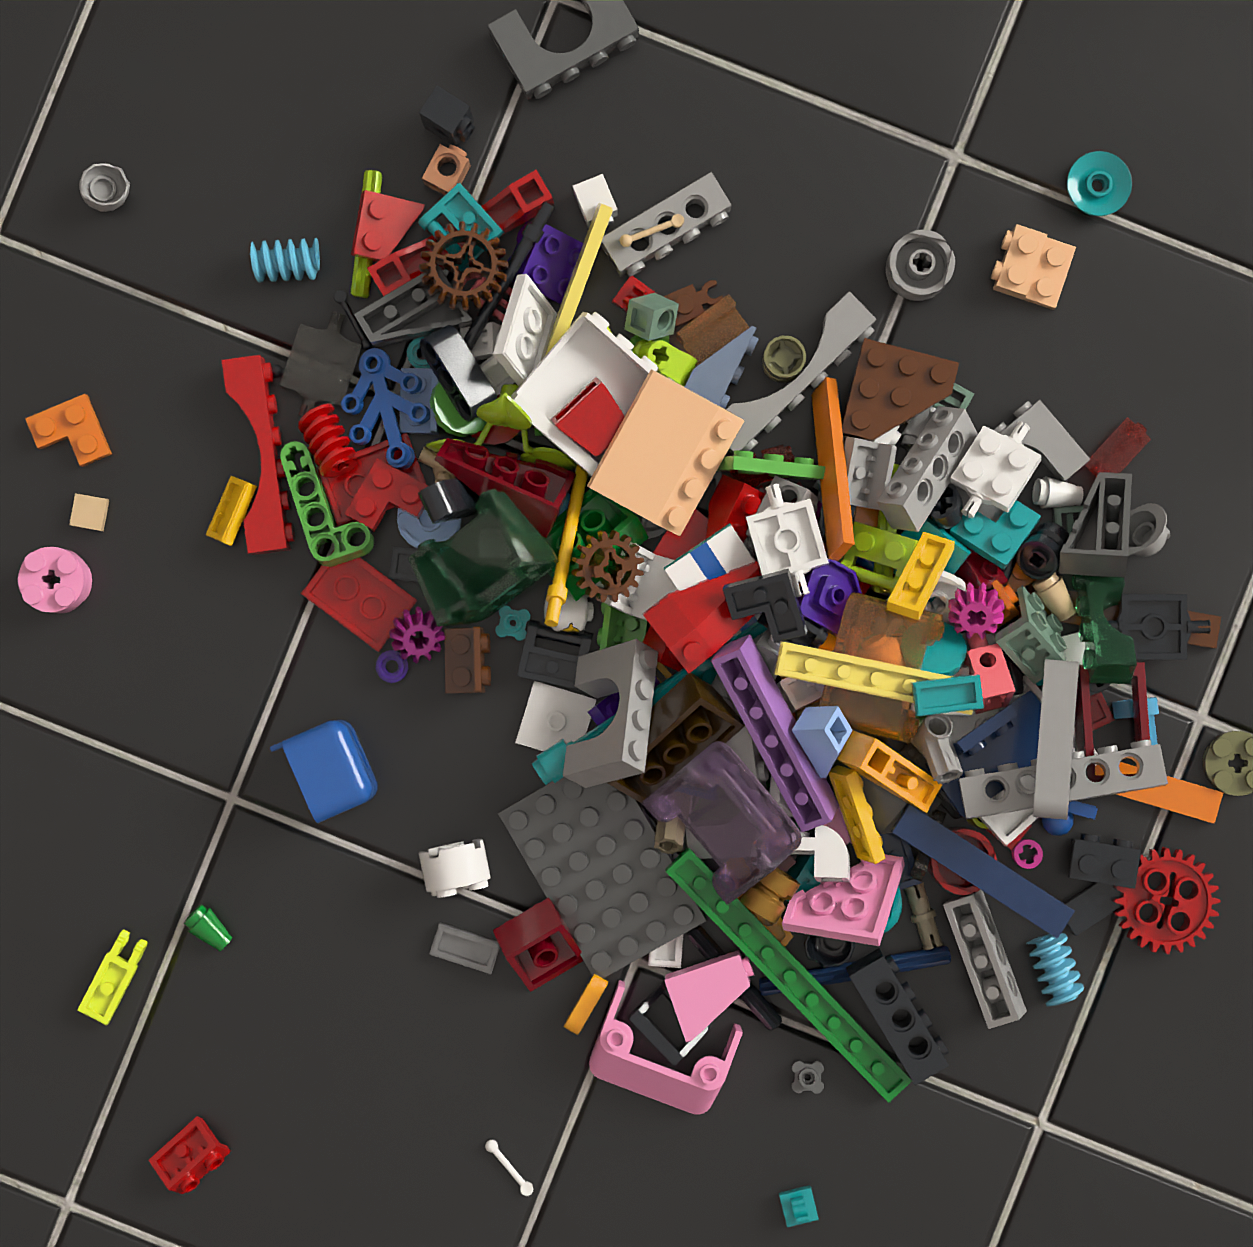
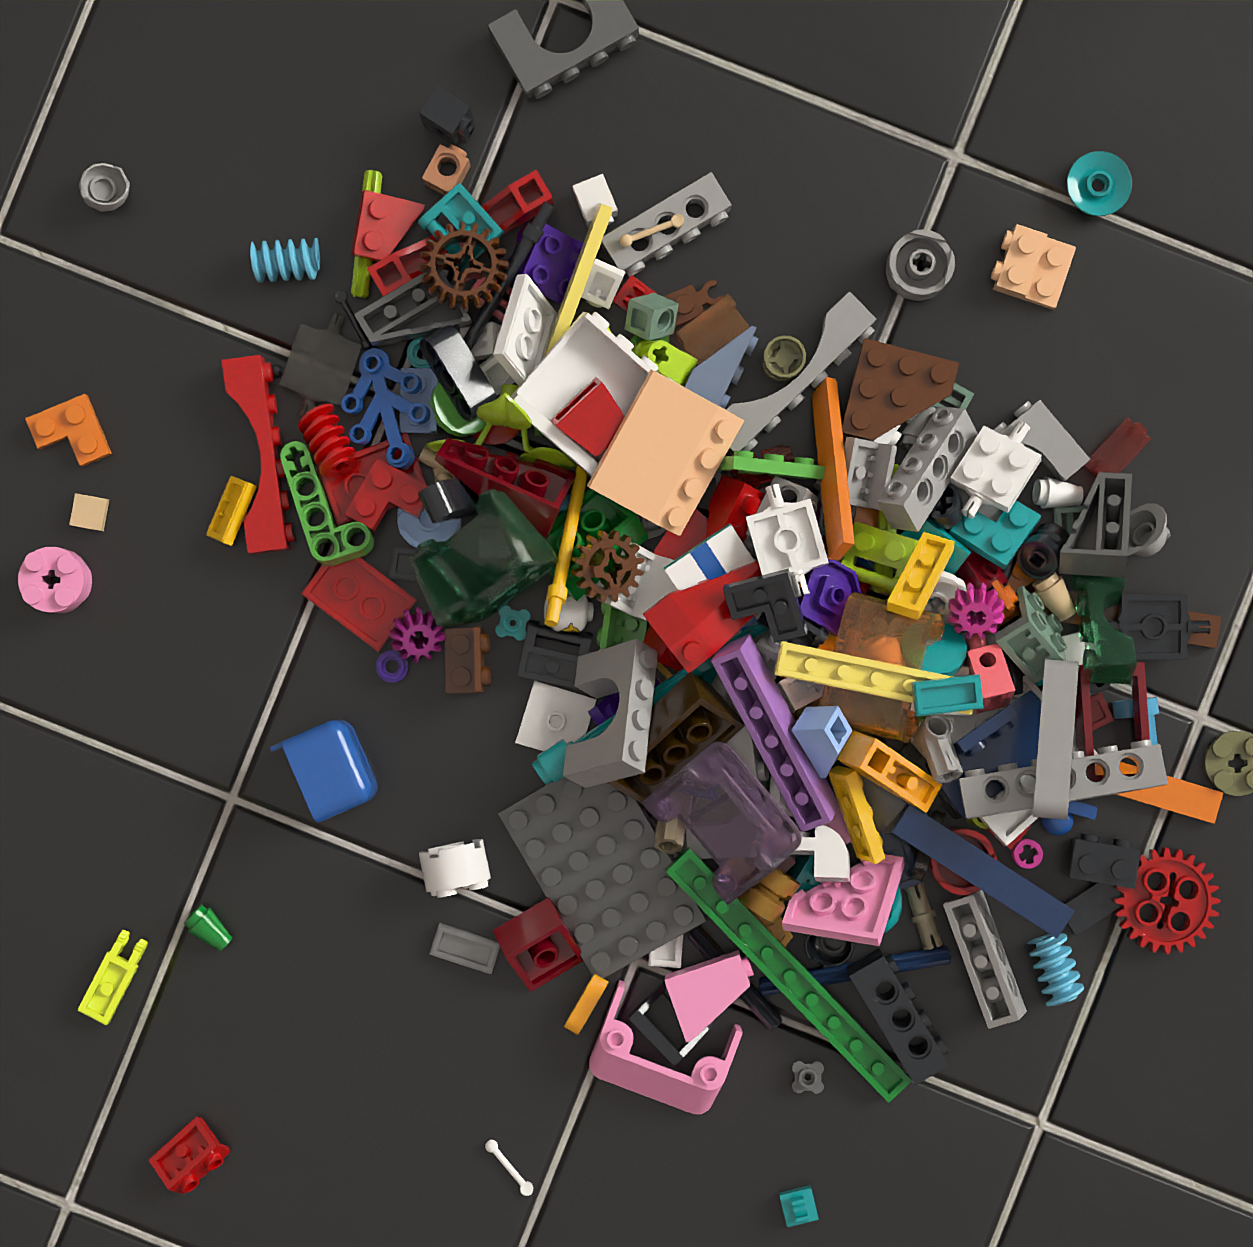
(602, 284): none -> white bracket

